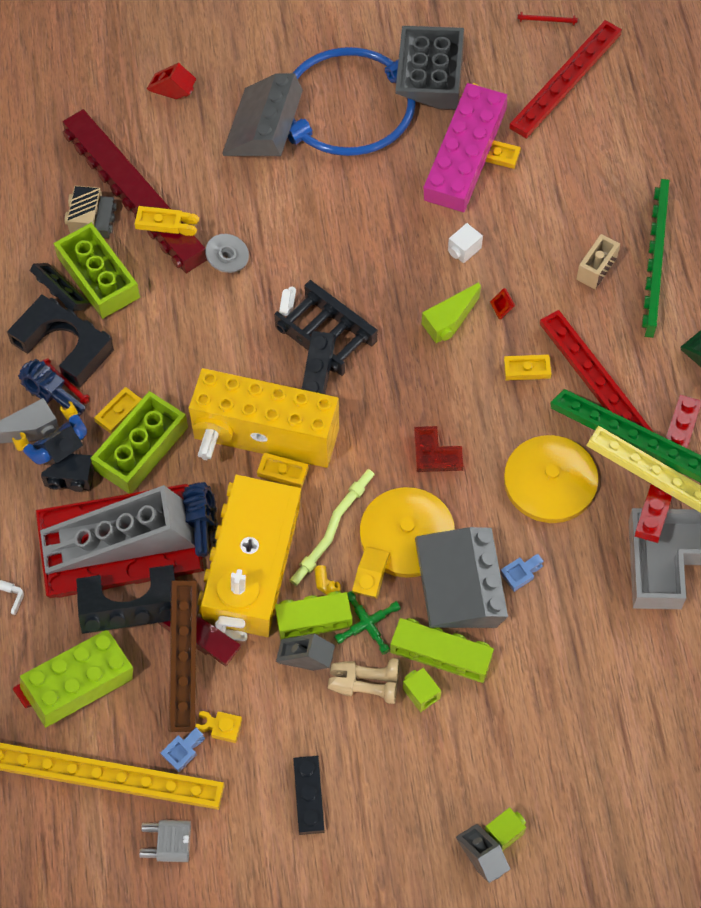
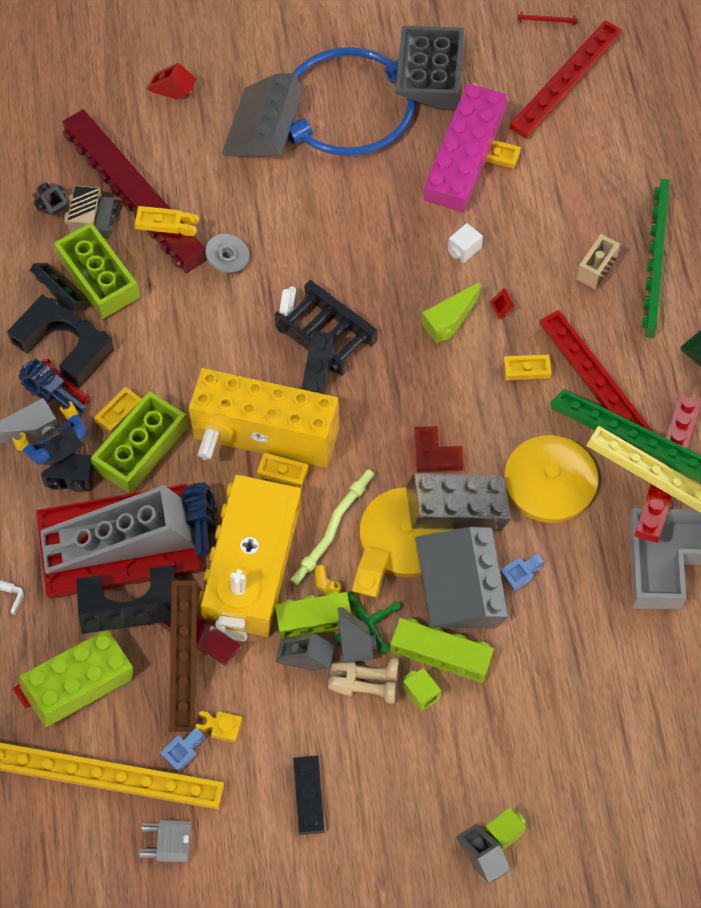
(56, 200): none -> black brick
(355, 638): none -> dark grey slope
(457, 501): none -> clear smoke brick

